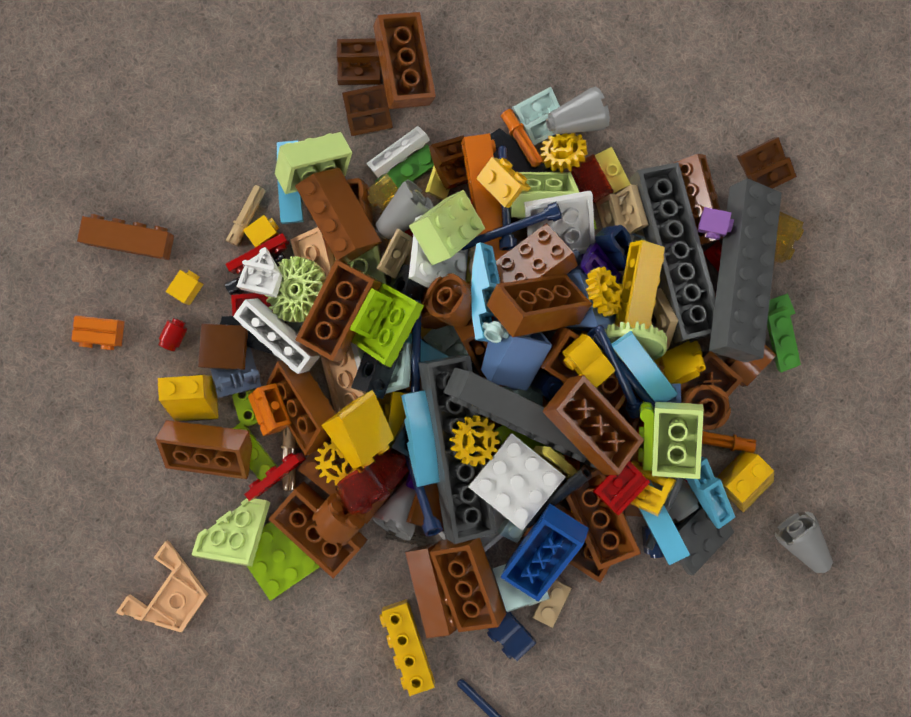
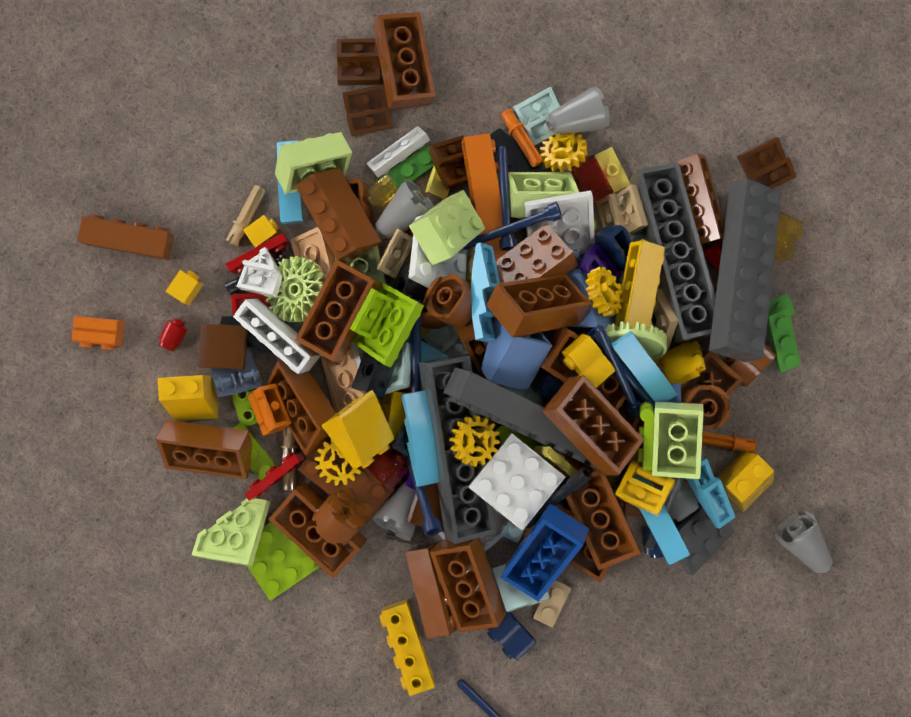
(176, 599): light nougat wing -> none
(362, 490): clear red brick -> none
(494, 331): light aqua plate -> none
(502, 181): yellow bracket -> none
(621, 489): red plate -> none
(715, 223): medium lavender brick -> none

